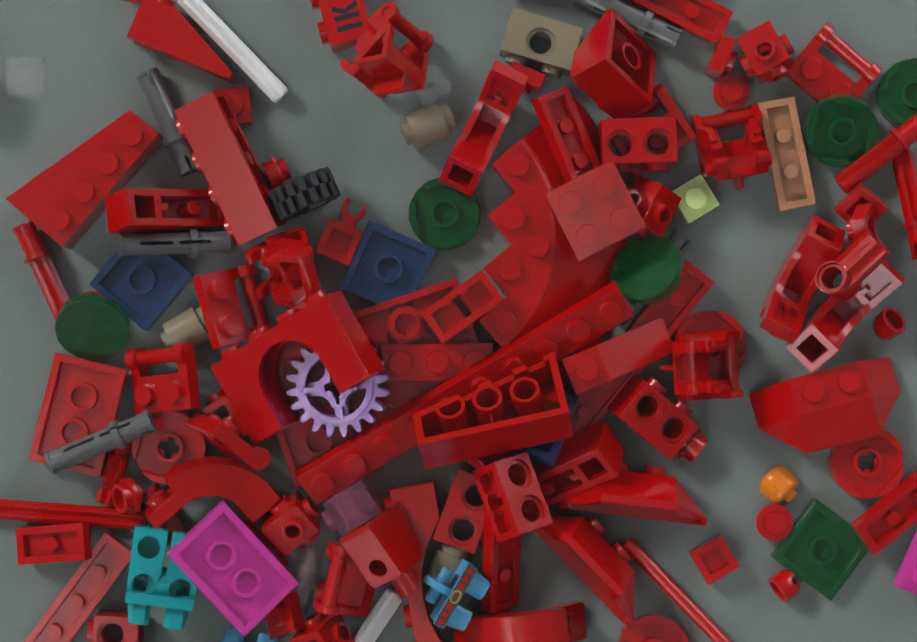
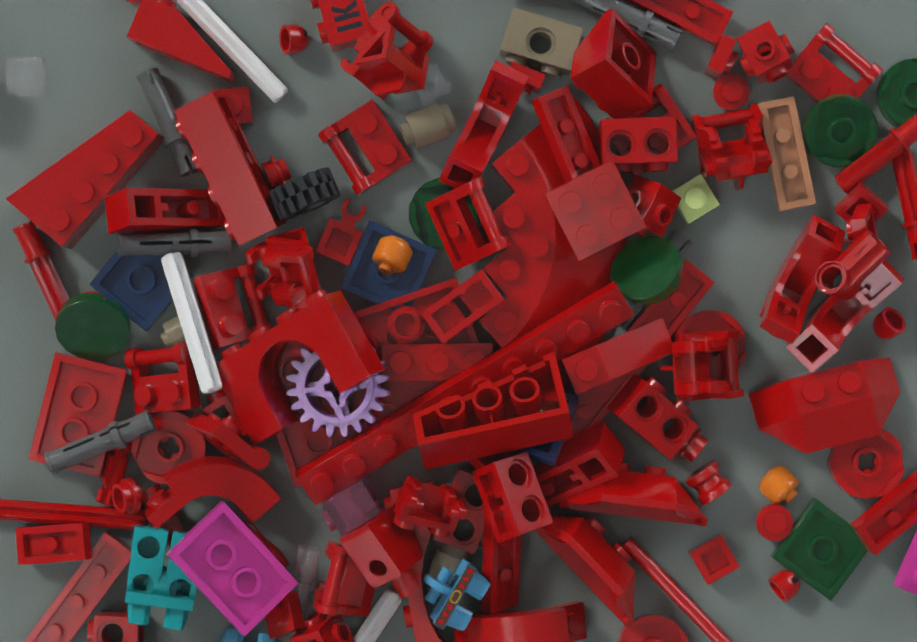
(191, 322): none -> white axle
(292, 522): red brick -> none
(293, 39): none -> red hinge
(376, 142): none -> red plate
(392, 255): none -> orange piece
(428, 506): none -> red piece
(458, 227): none -> red plate
(708, 482): none -> red wheel

